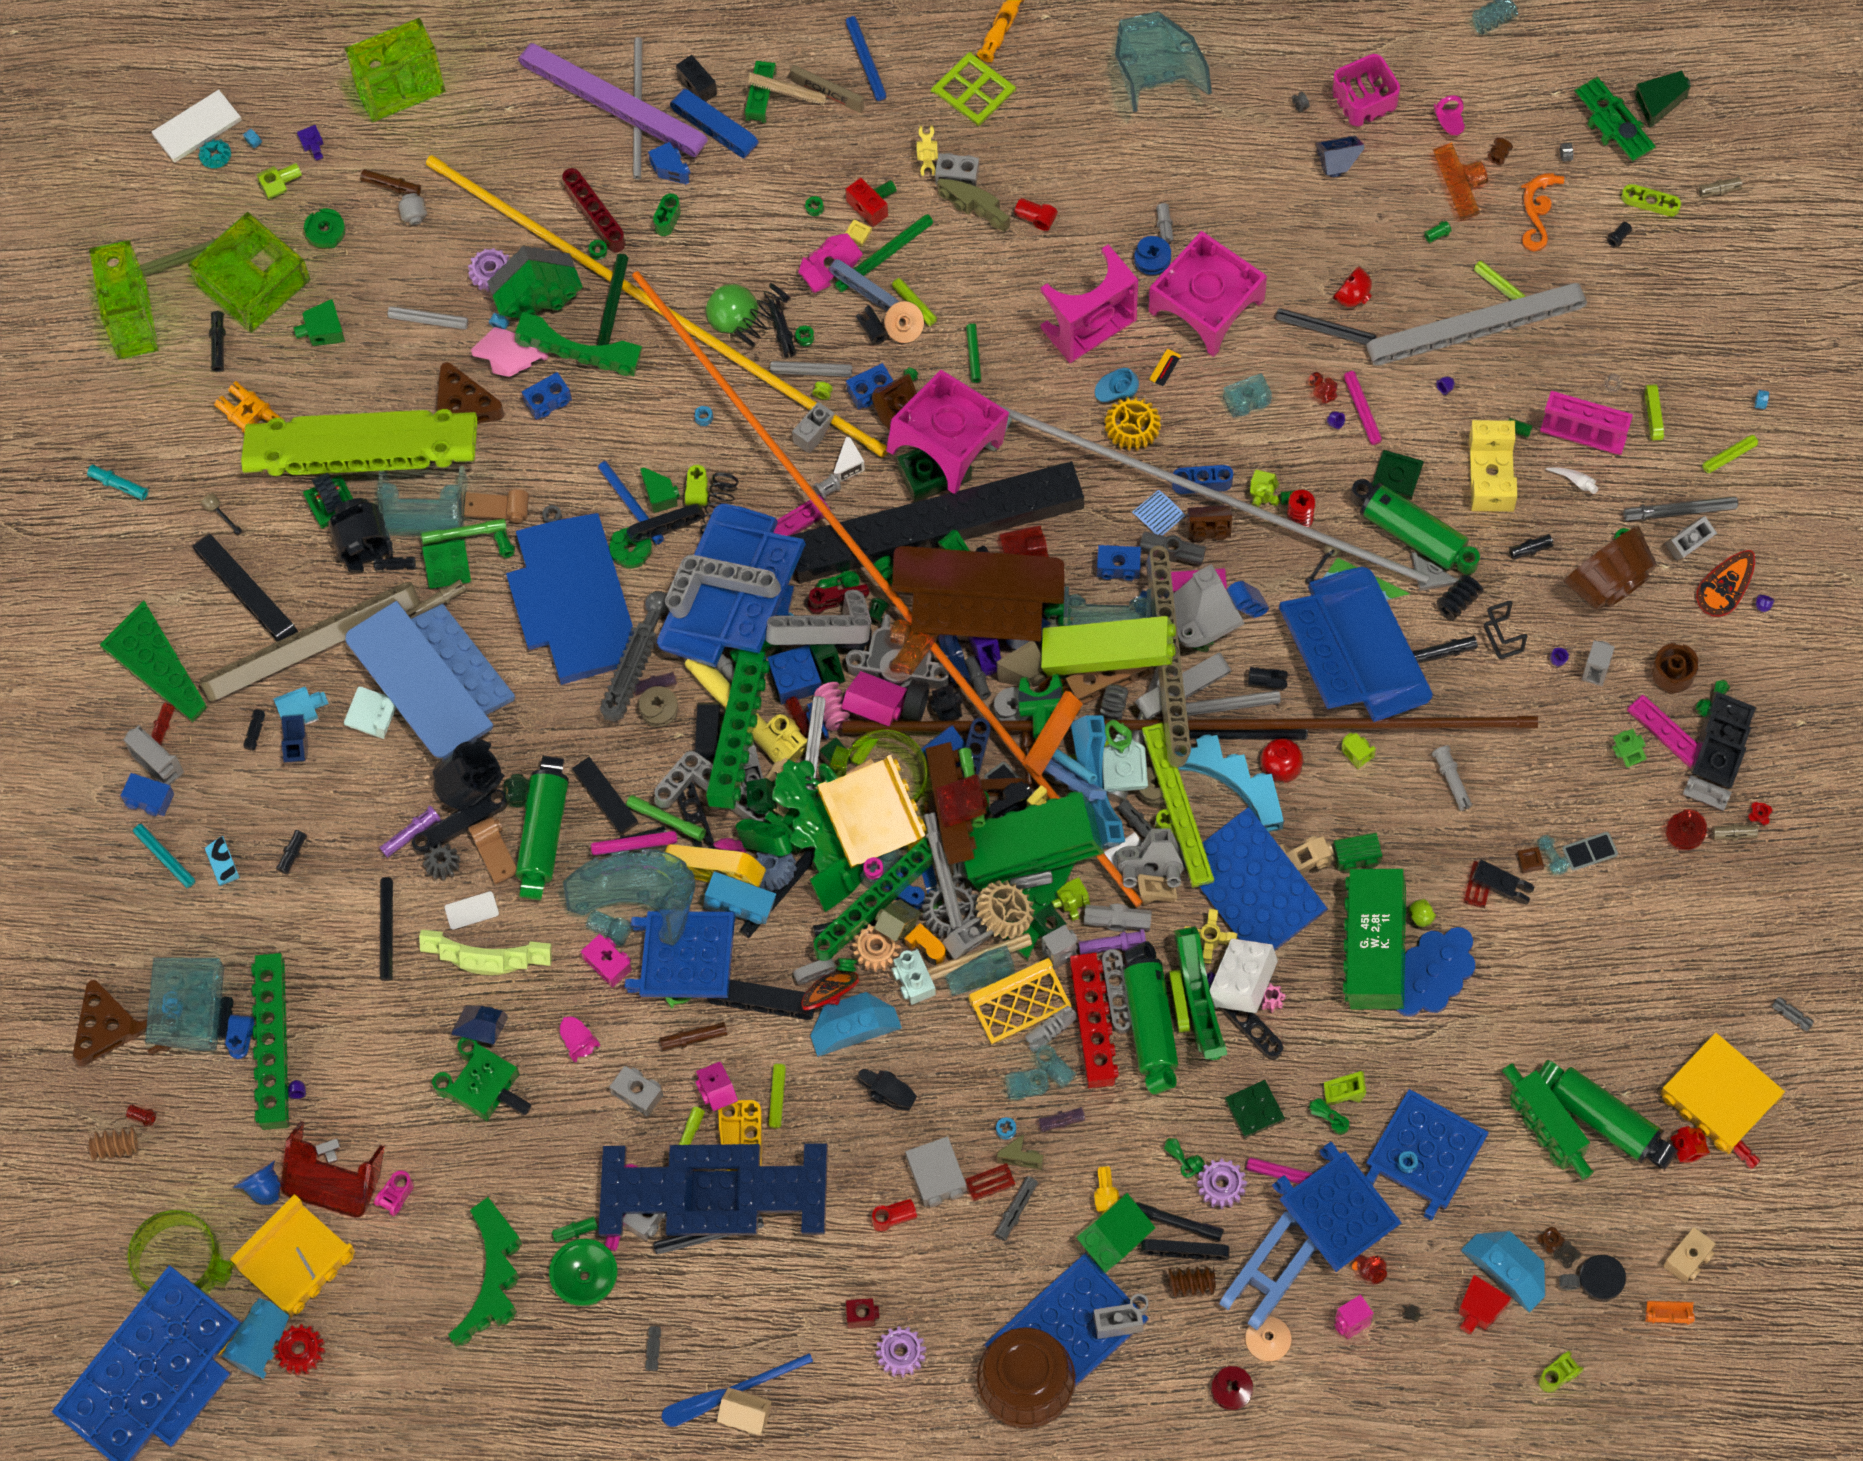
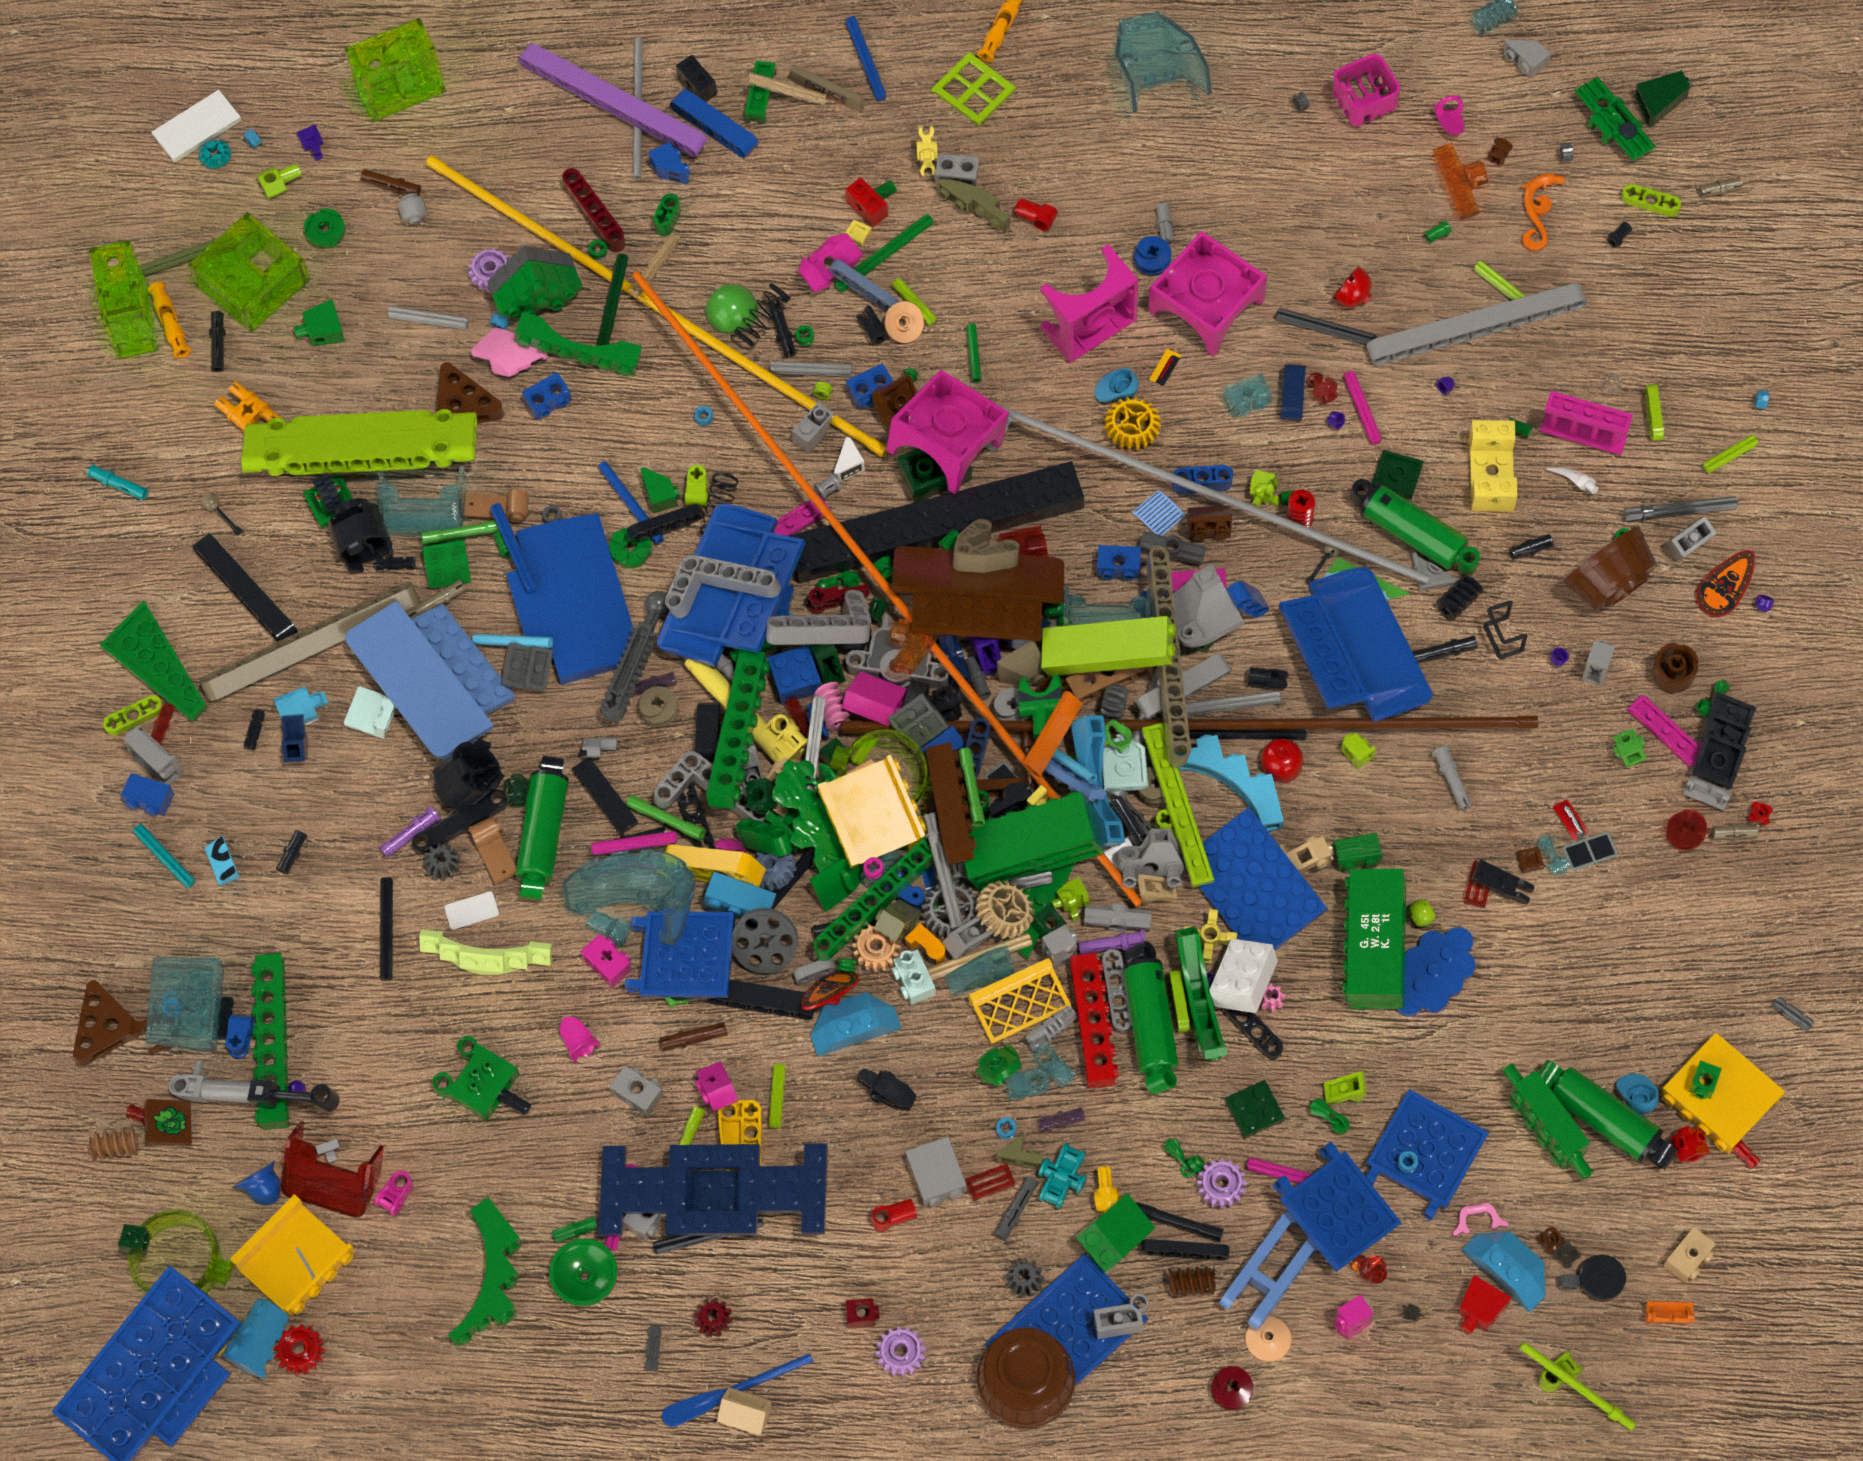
(134, 1240): none -> dark green brick
(142, 718): none -> lime beam
(168, 1122): none -> reddish brown tile
(173, 331): none -> light orange piece
(258, 1092): none -> piece
(480, 1023): dark blue slope -> none
(504, 640): none -> medium azure piece
(514, 548): none -> blue axle
(526, 667): none -> dark grey slope
(593, 746): none -> light grey piece
(656, 263): none -> tan axle
(711, 1309): none -> dark red gear
(764, 930): none -> dark grey wedge
(818, 202): green bush -> none
(919, 720): none -> dark grey slope
(961, 800): clear red plate -> none
(975, 555): none -> dark tan connector
(998, 1064): none -> green plate
(1027, 1285): none -> dark grey gear
(1062, 1175): none -> teal axle
(1128, 820): none -> black axle
(1293, 392): none -> dark blue beam
(1339, 154): slope -> none
(1475, 1209): none -> bright pink helmet
(1527, 55): none -> light grey slope
(1570, 819): none -> sticker
(1613, 1412): none -> lime bar
(1638, 1093): none -> dark azure cap
(1706, 1071): none -> green brick

